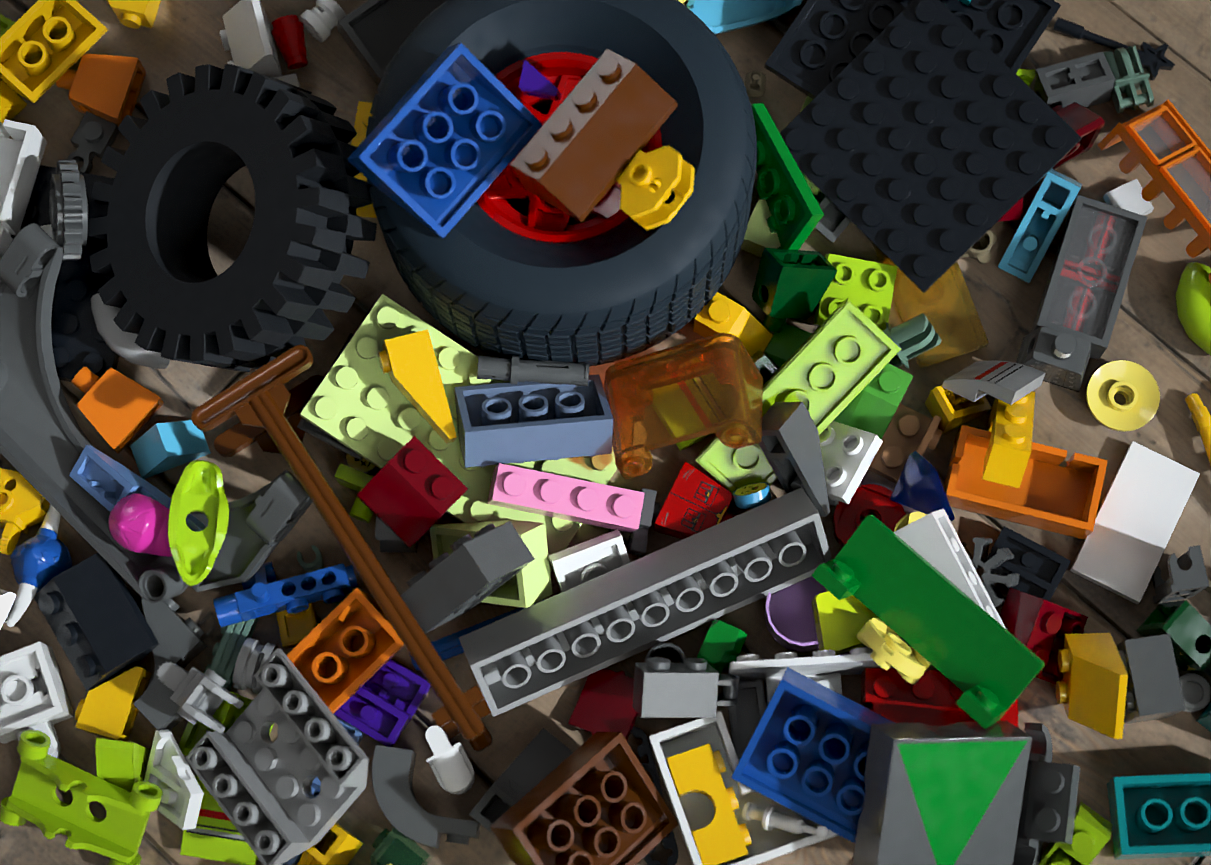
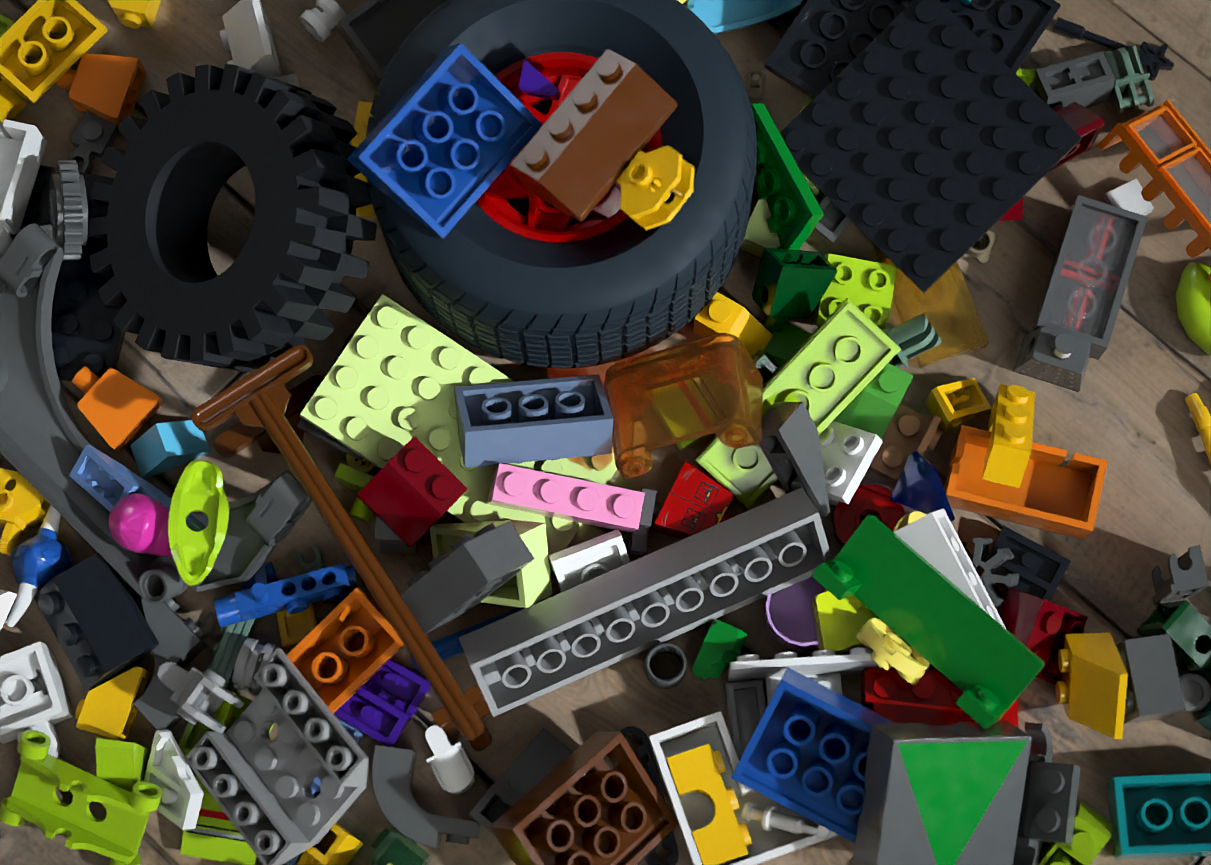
(122, 342): light grey cylinder -> none
(290, 40): red cone -> none
(417, 376): yellow slope -> none
(541, 371): dark grey pin -> none
(605, 704): dark red piece -> none
(681, 689): brick -> none
(752, 495): dark azure tile -> none
(997, 378): light grey slope -> none
(1039, 225): medium azure slope -> none
(1134, 384): light yellow dish -> none
(1135, 522): white tile -> none

